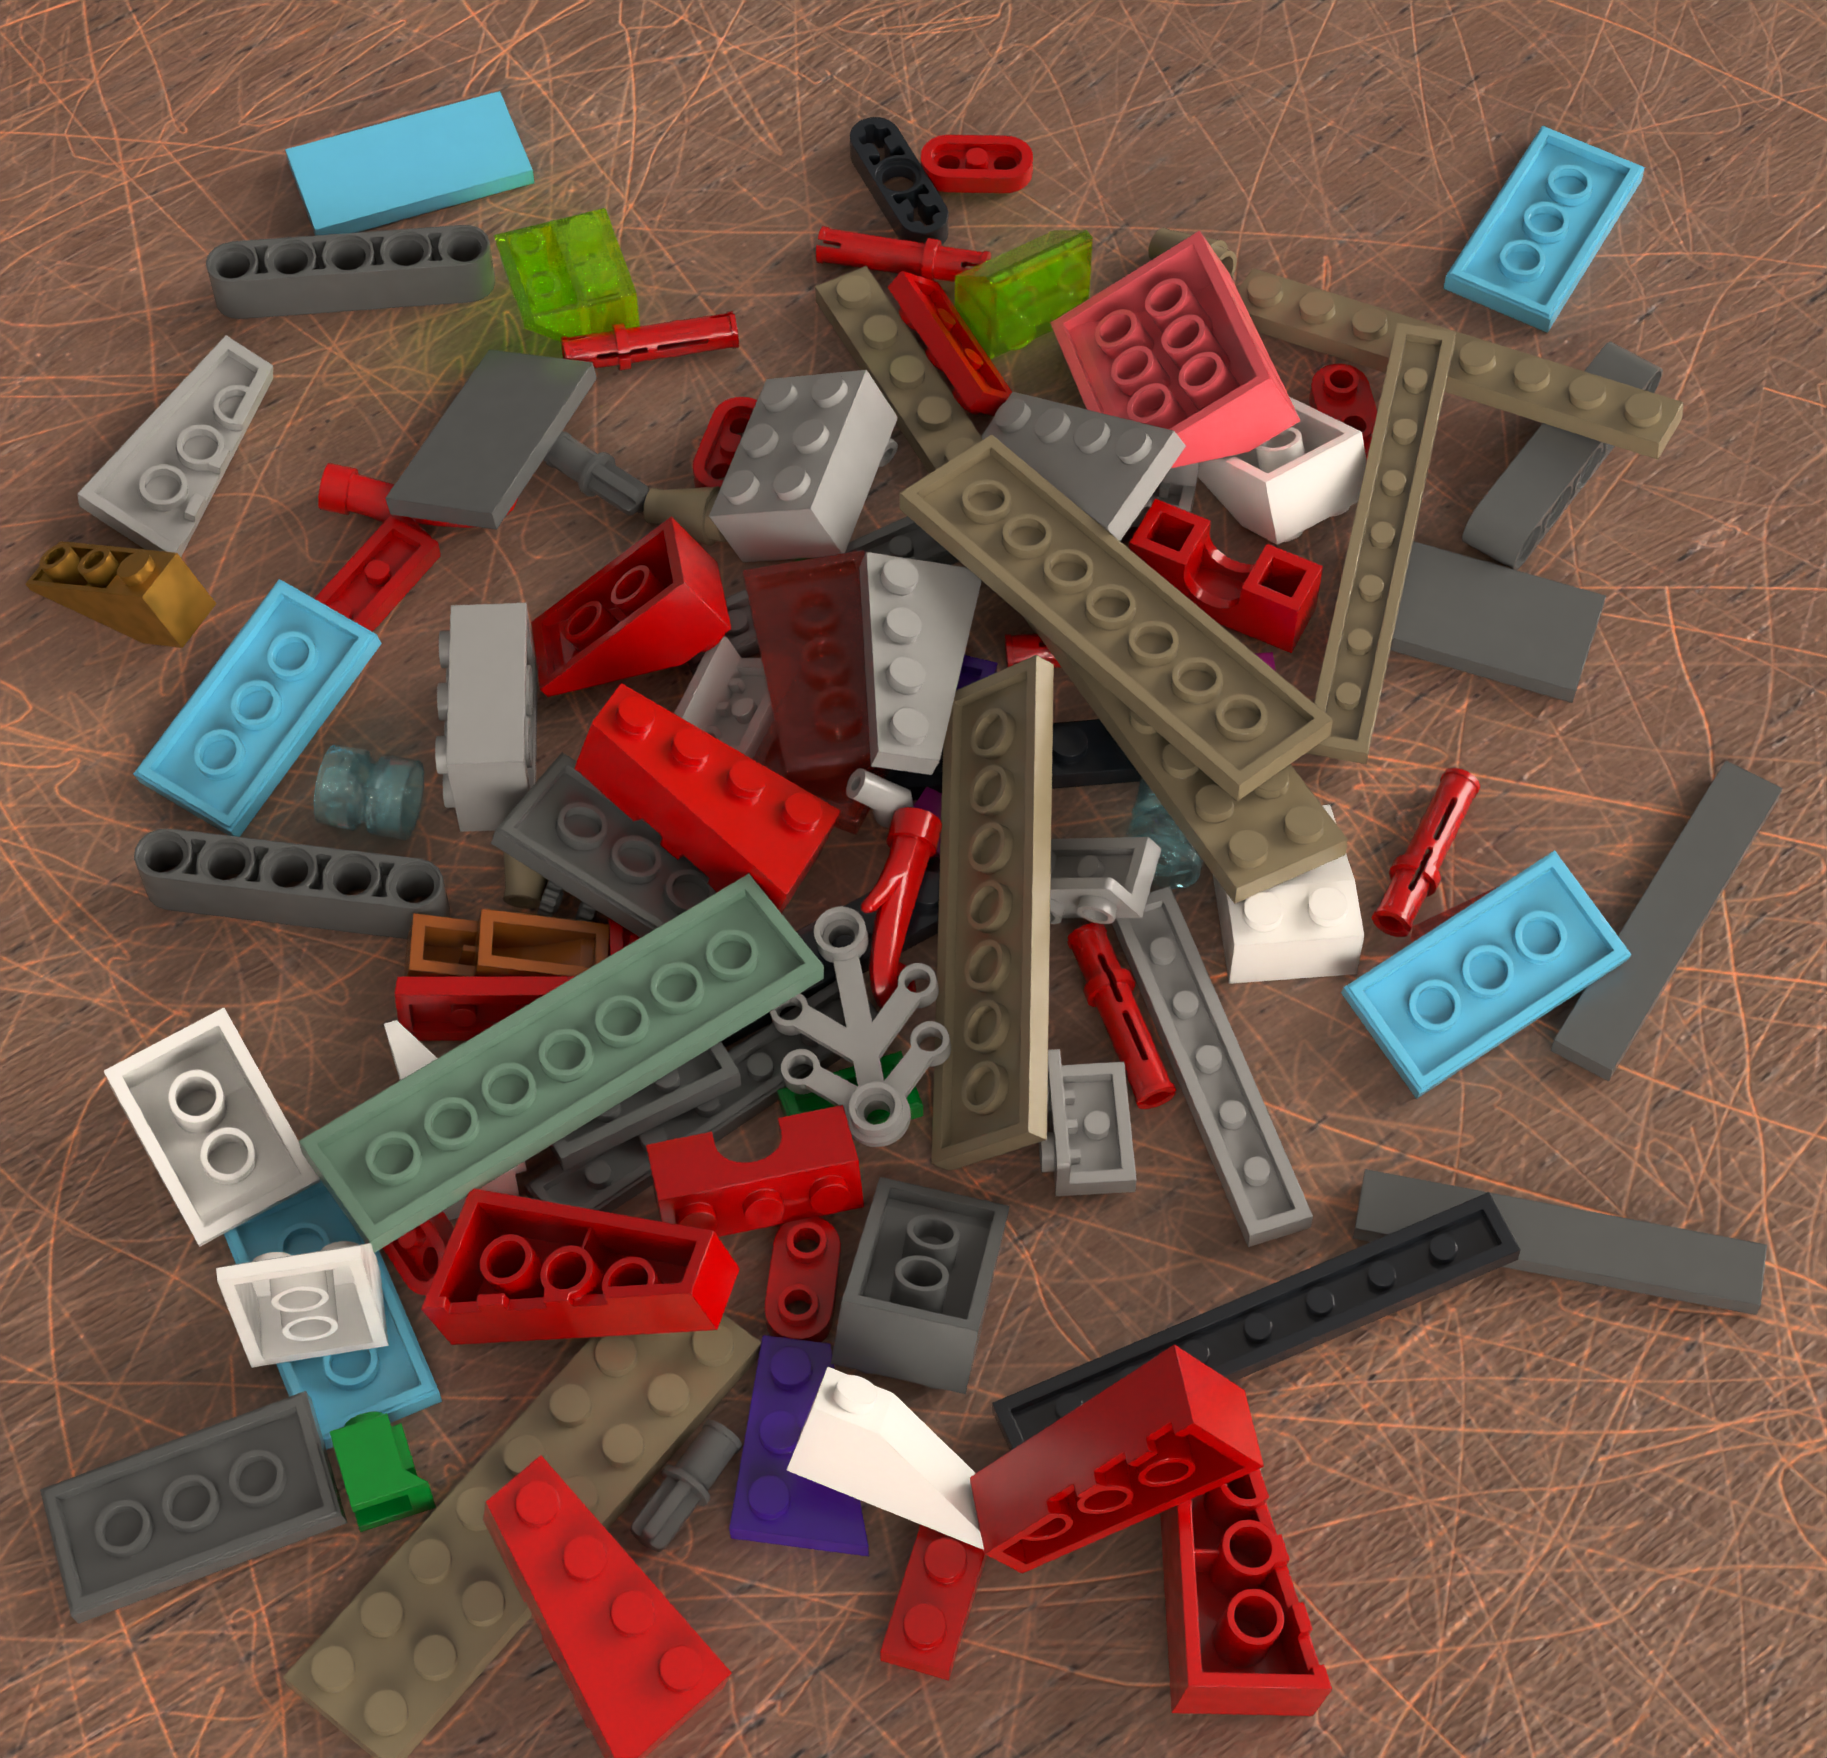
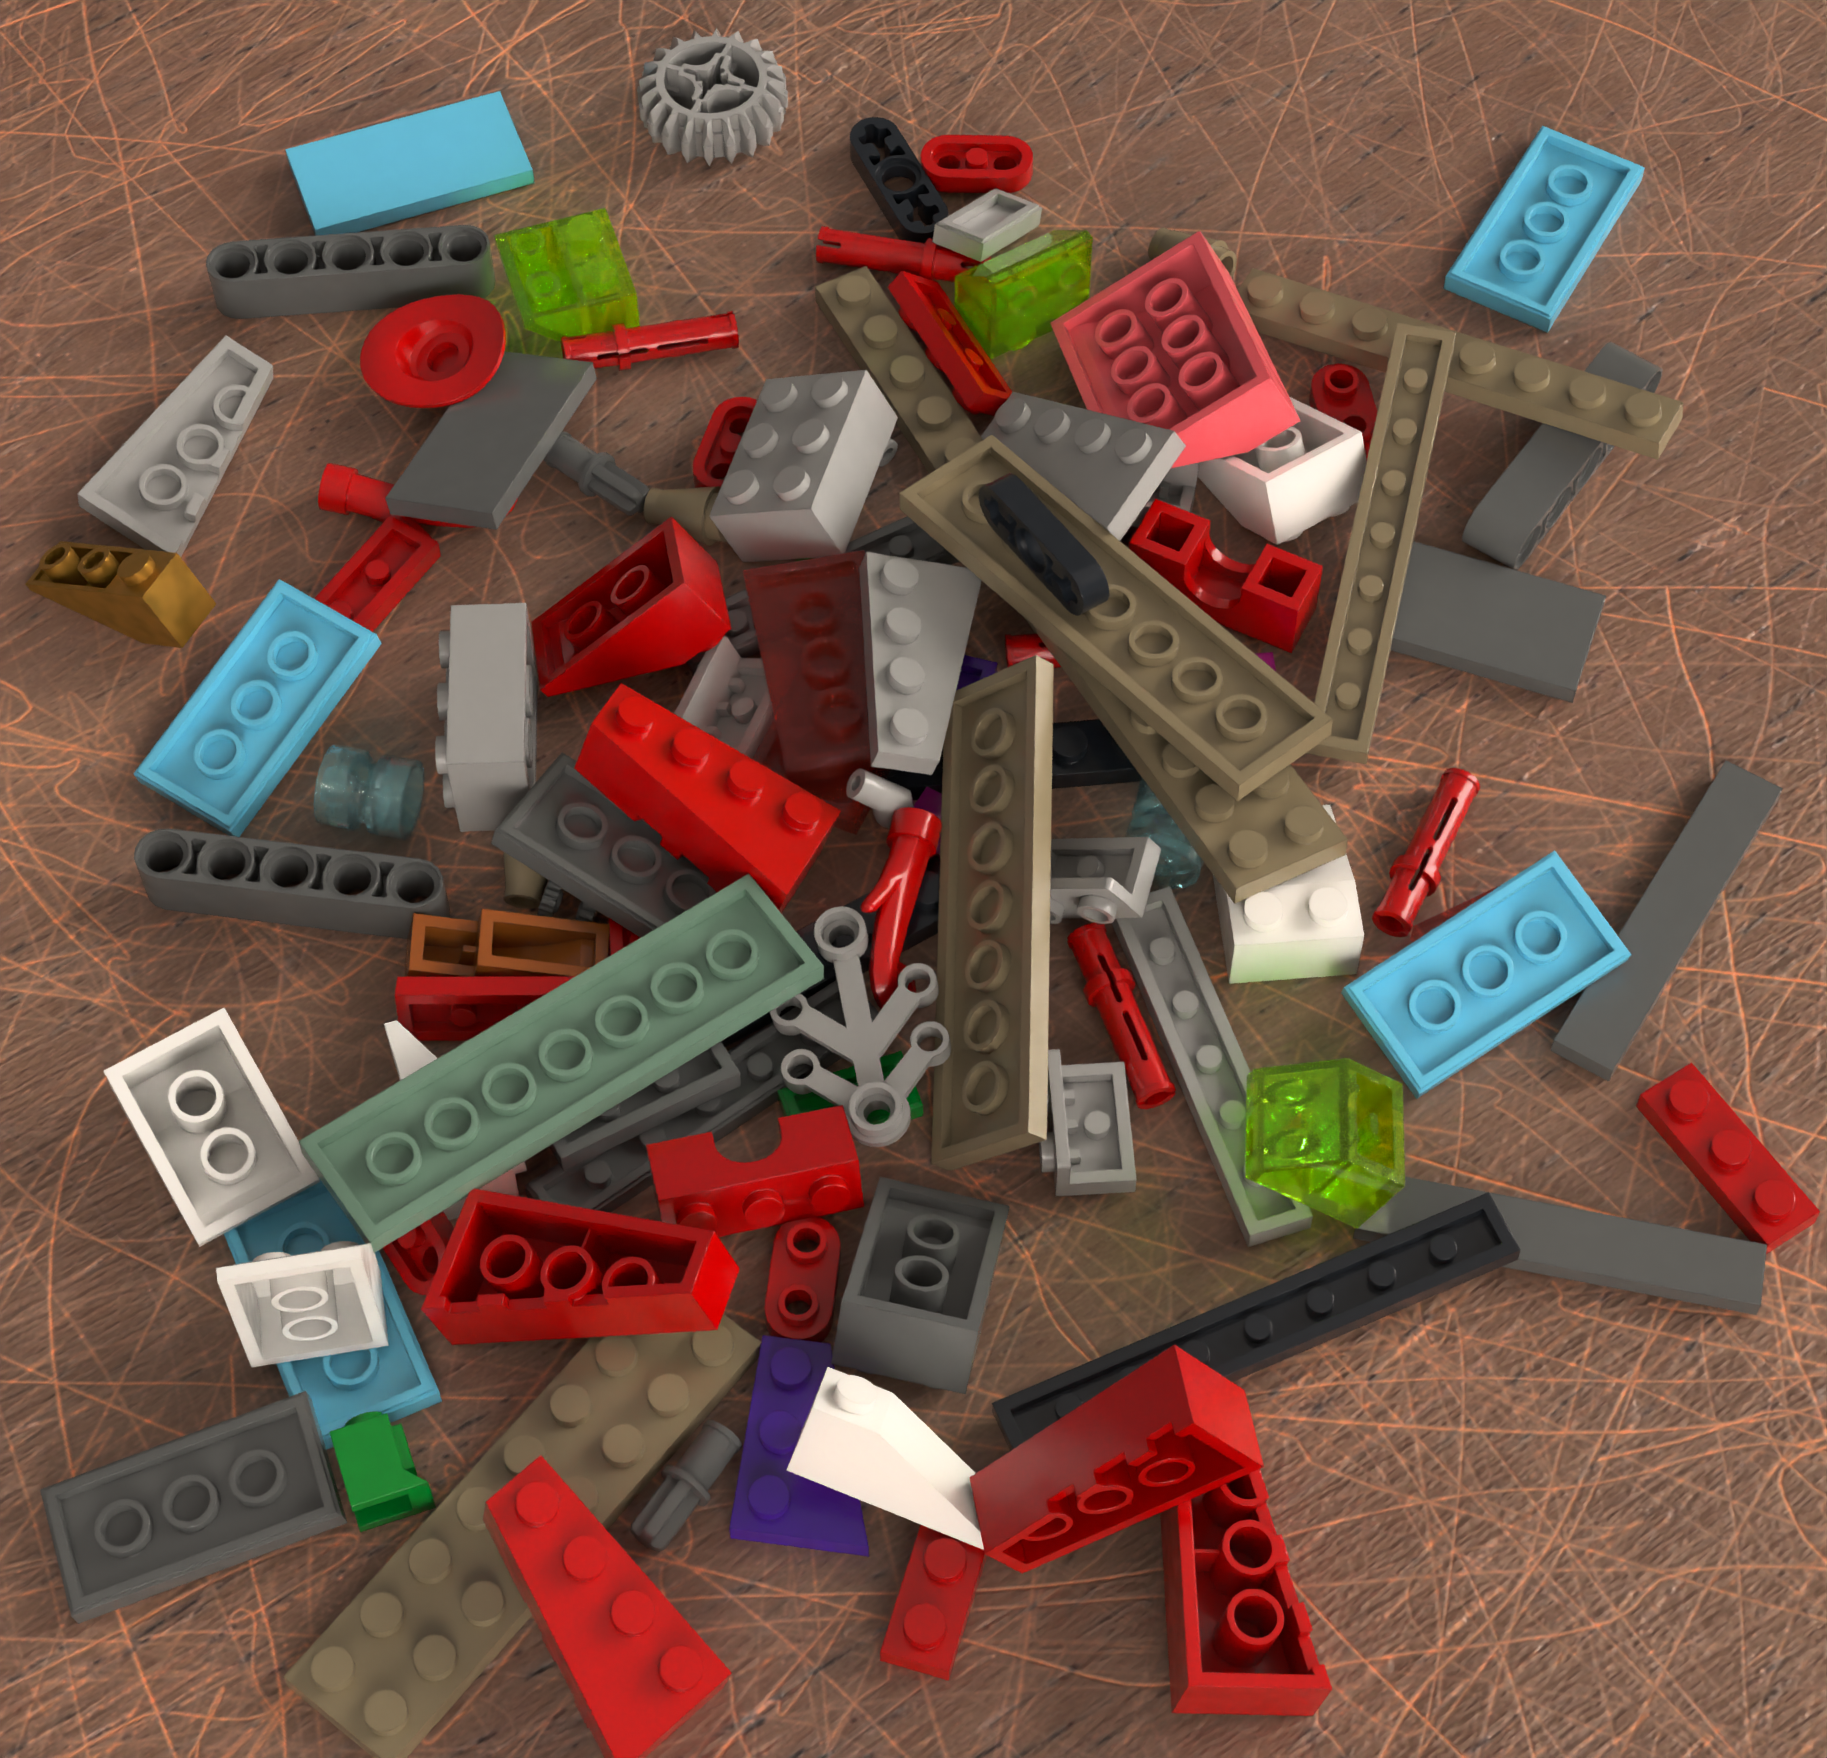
(434, 351): none -> red hat
(712, 97): none -> light grey gear
(987, 224): none -> light grey tile
(1044, 544): none -> black beam
(1326, 1136): none -> clear neon green slope
(1727, 1158): none -> red plate

